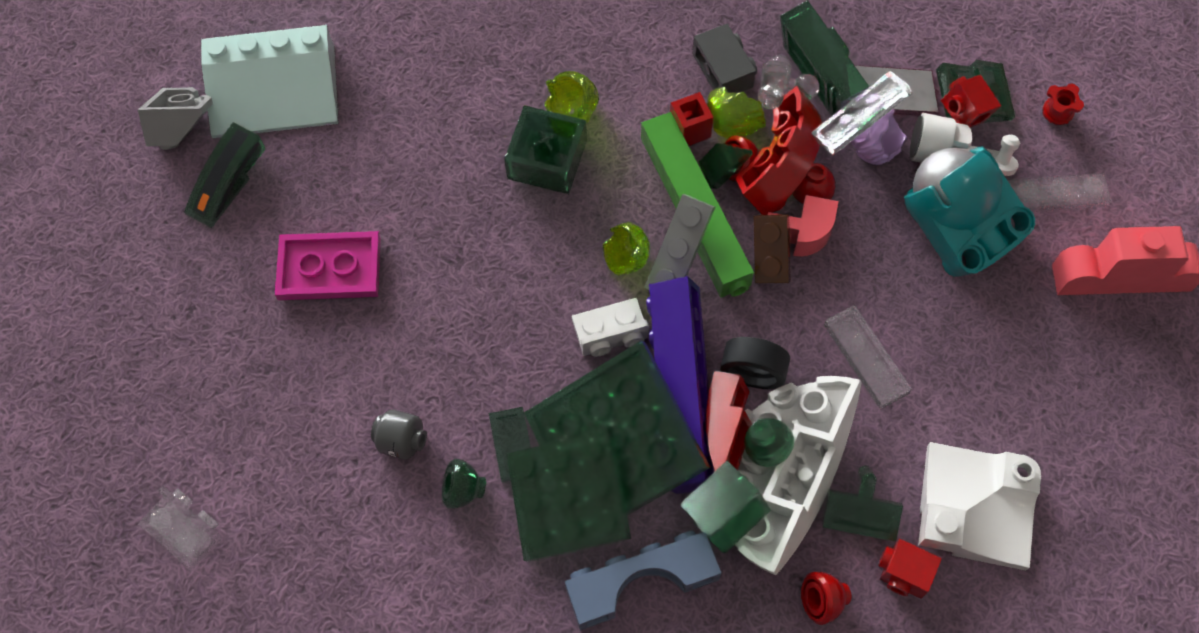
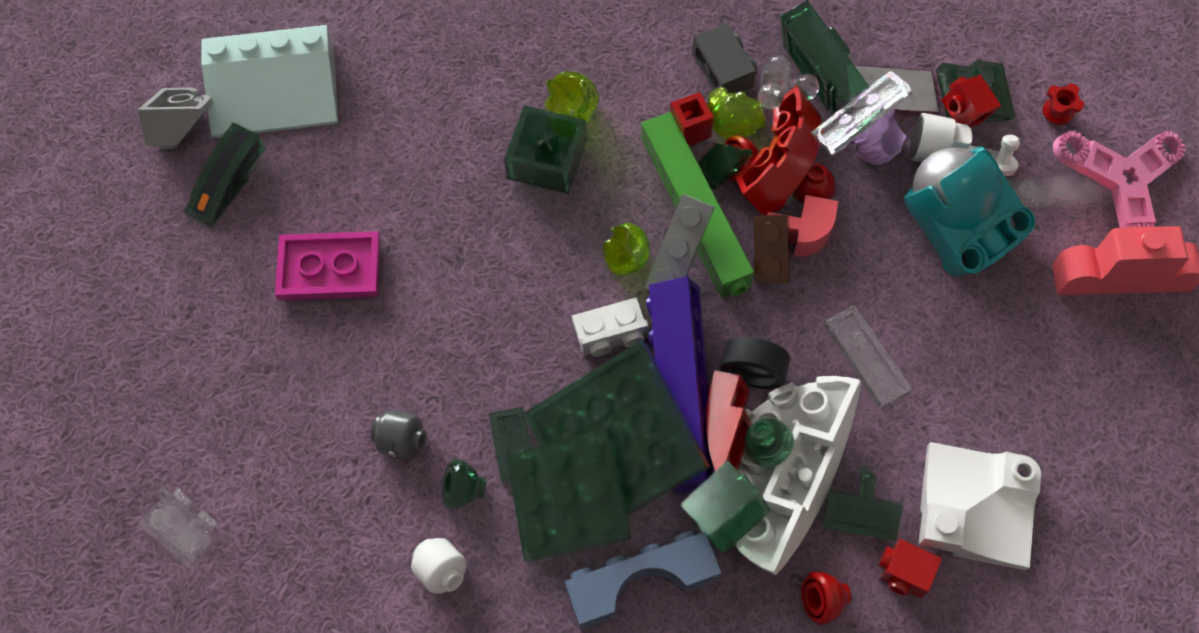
(438, 565): none -> white head
(1107, 168): none -> bright pink piece

